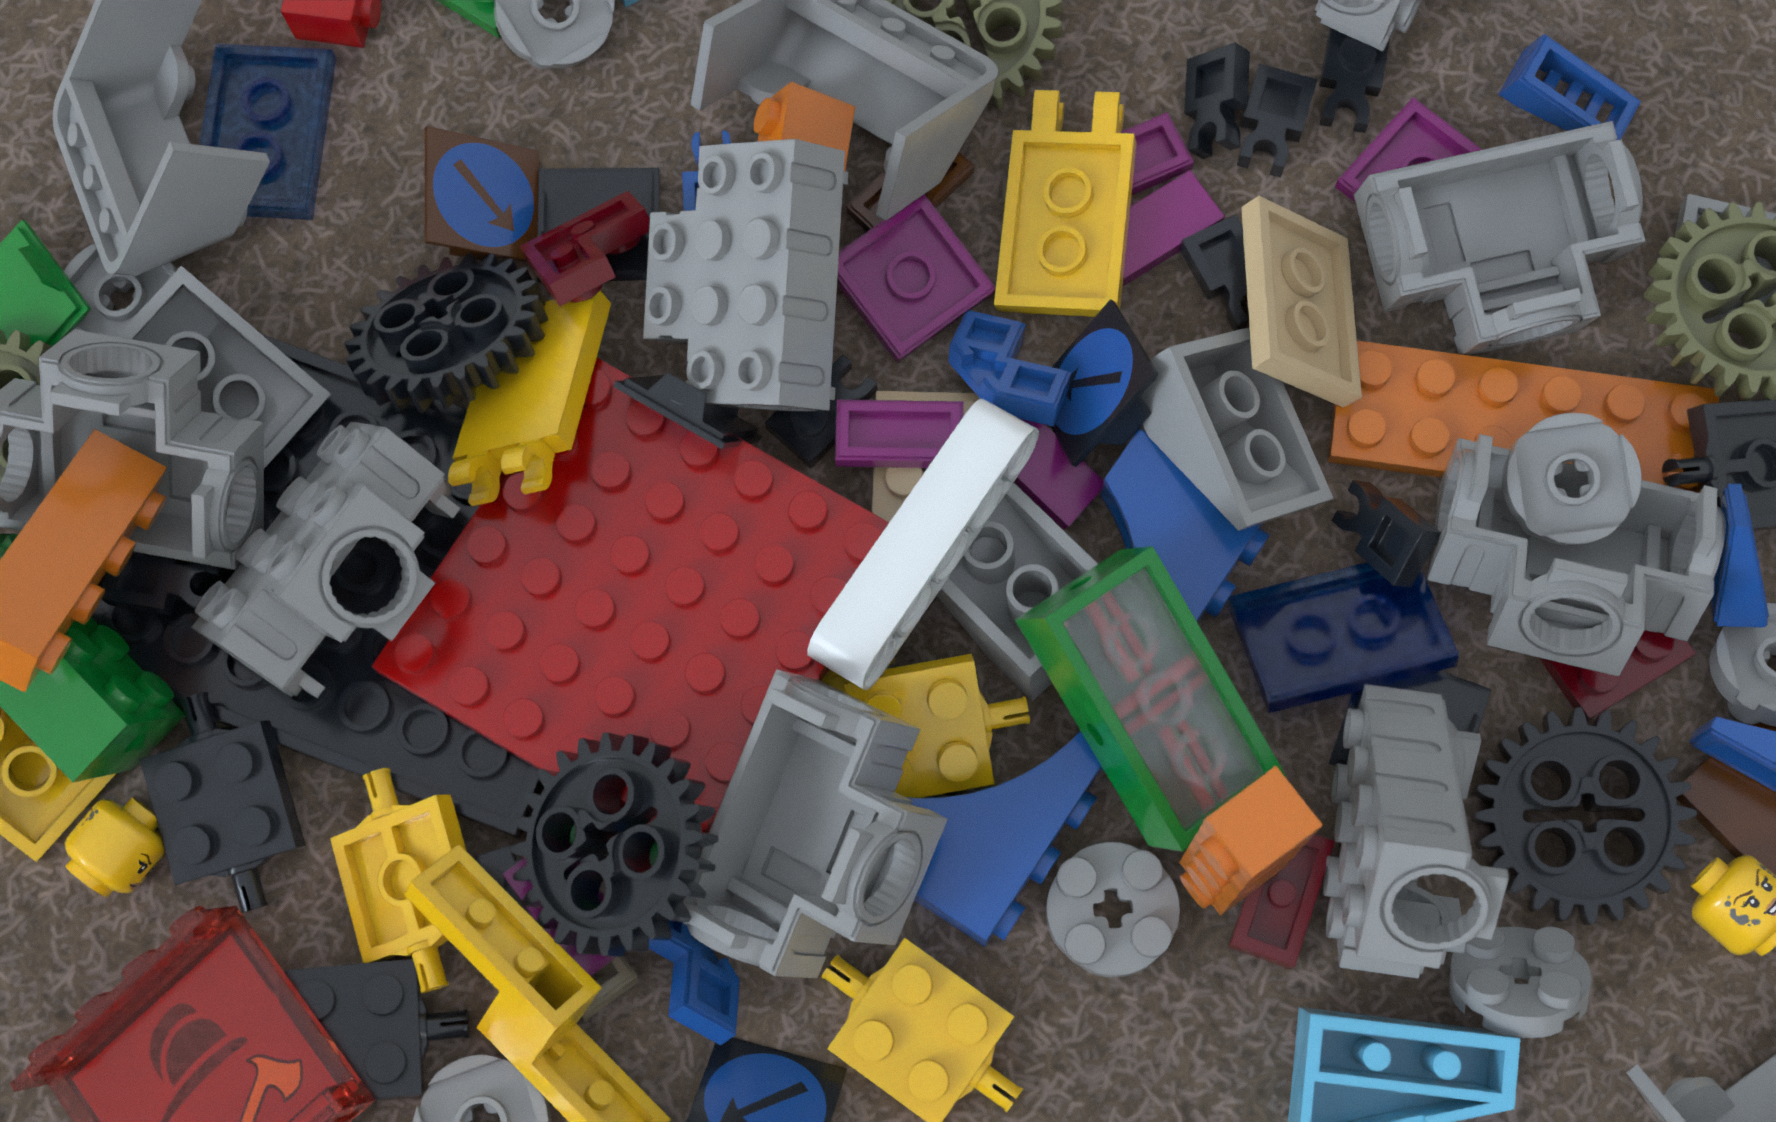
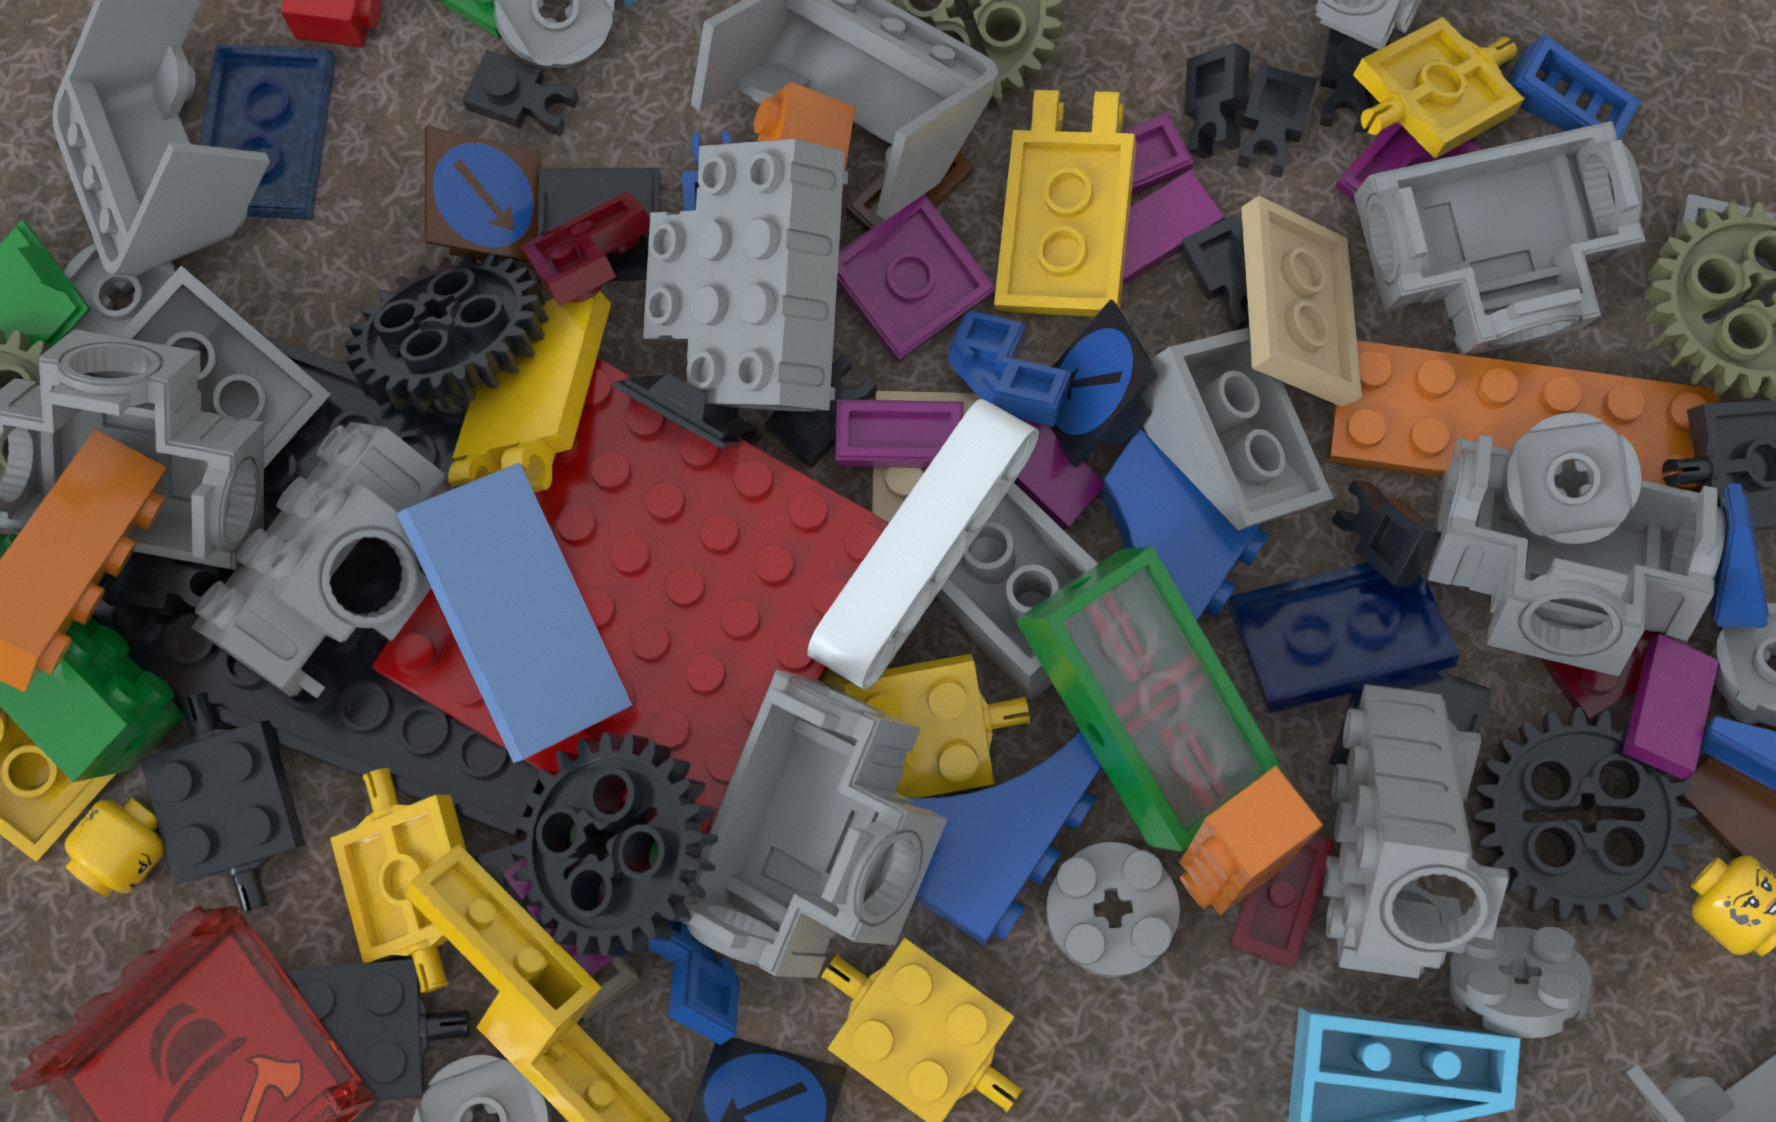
(513, 90): none -> black plate
(515, 611): none -> medium blue tile
(1438, 87): none -> yellow plate
(1671, 706): none -> magenta tile

